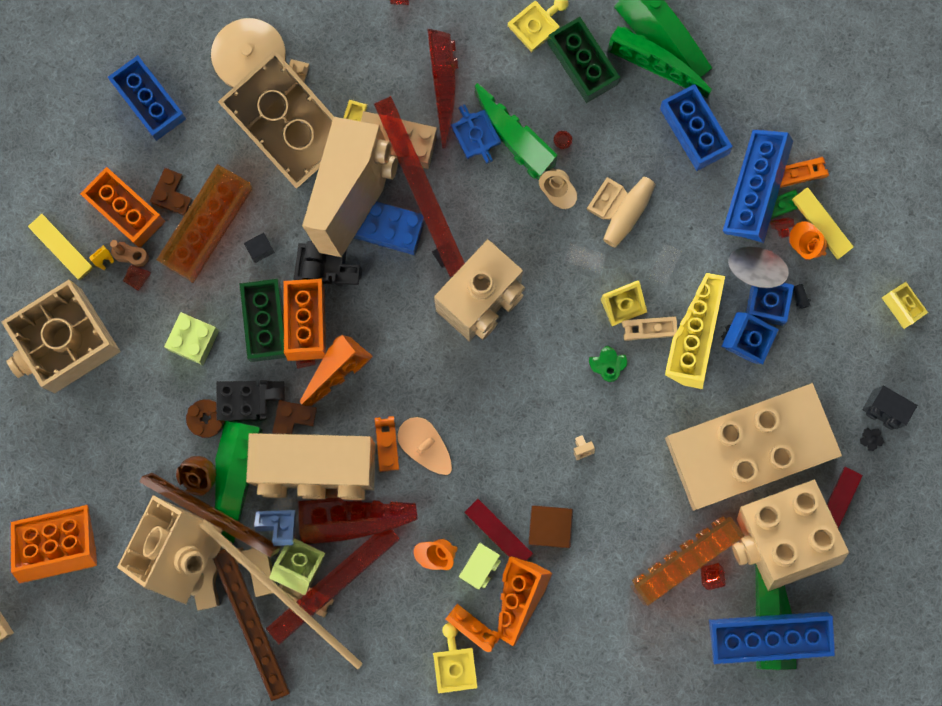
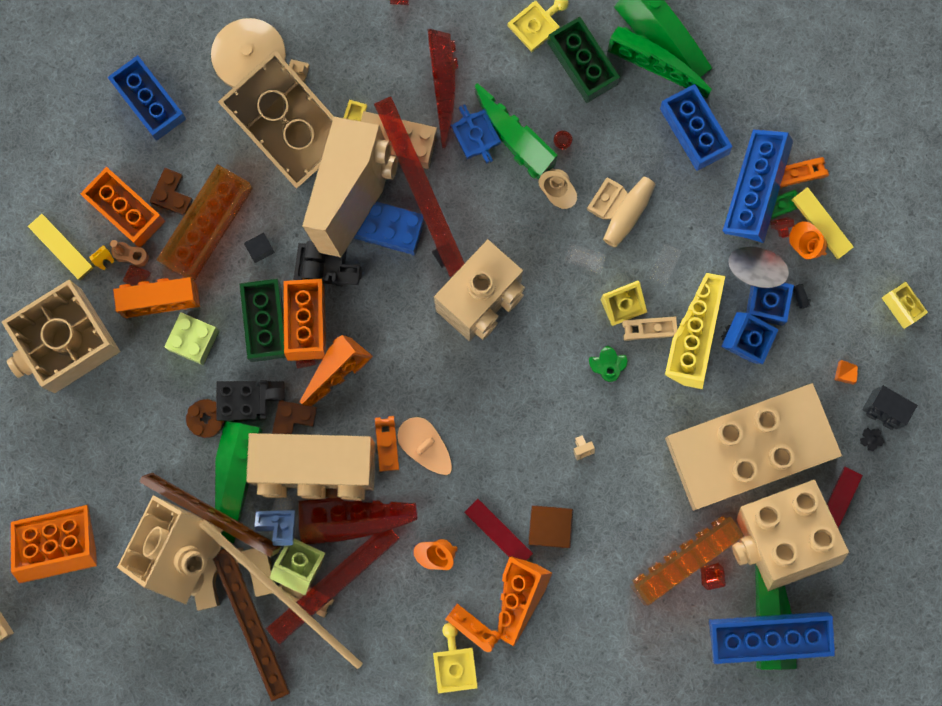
(156, 297): none -> orange brick
(196, 475): reddish brown cylinder -> none
(479, 566): yellowish green brick -> none
(846, 372): none -> orange slope

